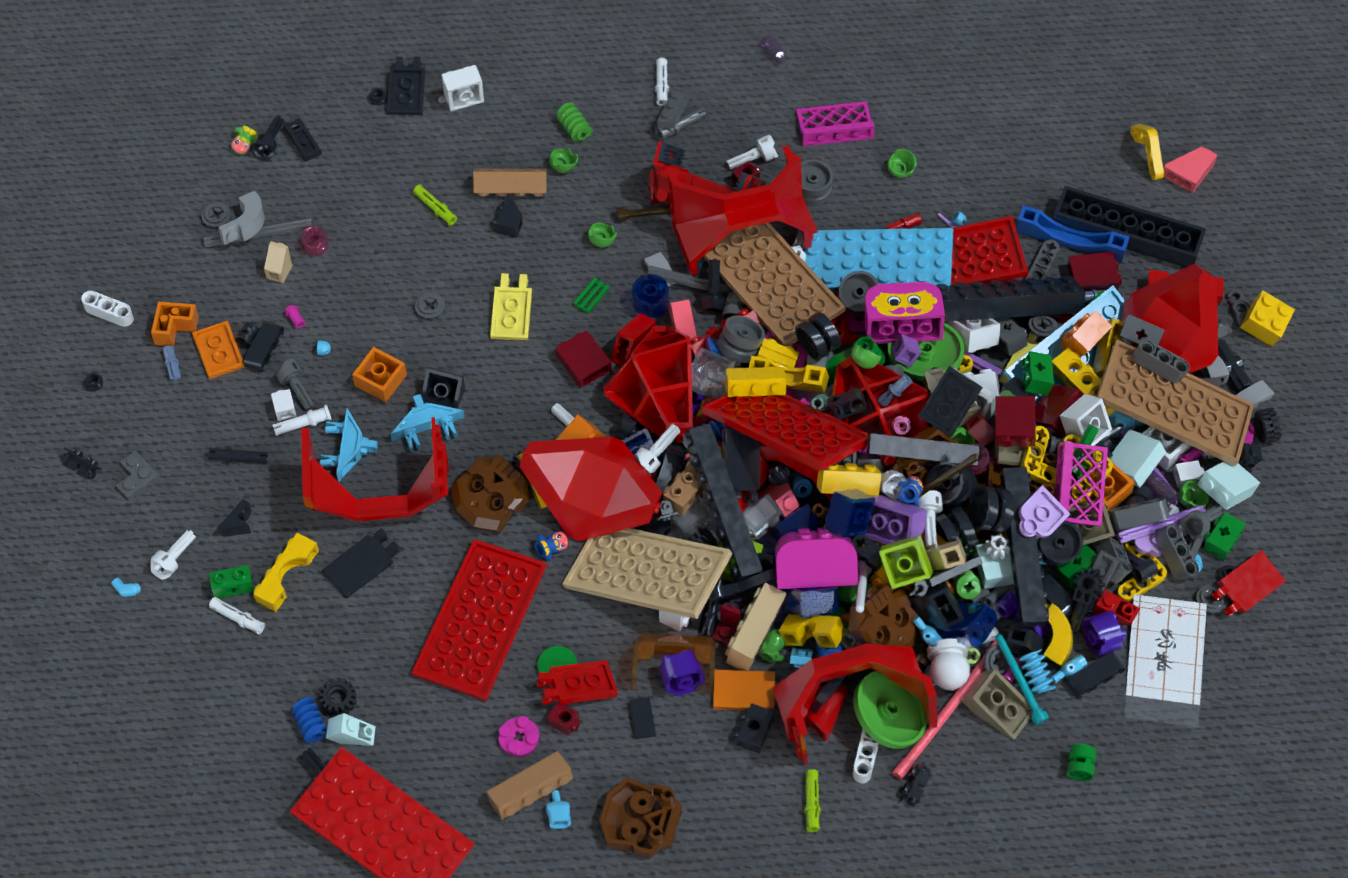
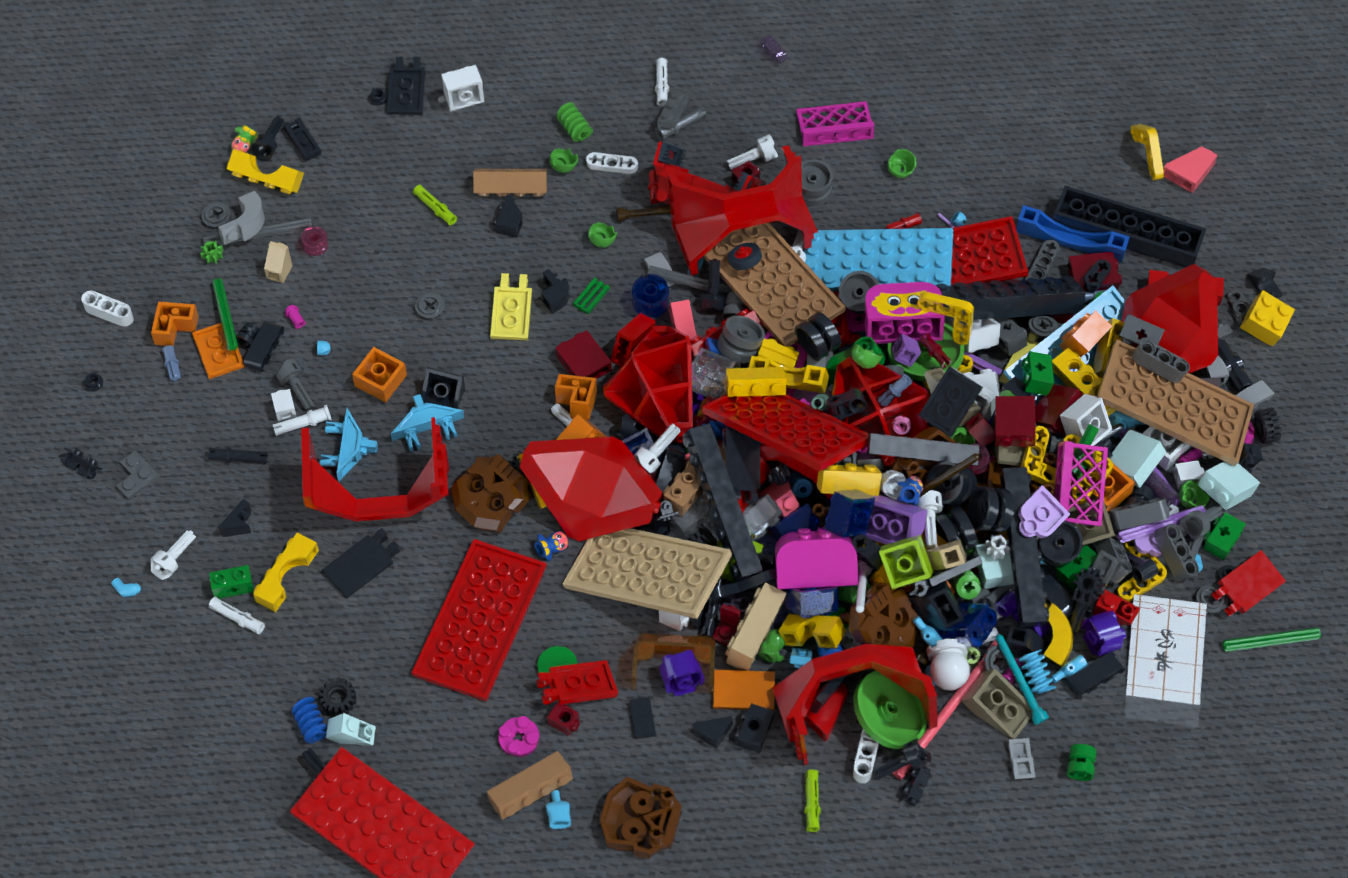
(211, 252): none -> bright green gear
(225, 315): none -> green axle
(245, 164): none -> yellow arch
(558, 292): none -> black brick
(578, 393): none -> orange brick
(610, 157): none -> white beam
(712, 730): none -> black slope
(744, 256): none -> black wheel
(913, 754): none -> black piece
(927, 302): none -> yellow beam
(935, 350): none -> dark red pin
(1021, 758): none -> light grey slope
(1100, 276): none -> black beam
(1263, 280): none -> black slope
(1271, 639): none -> green axle

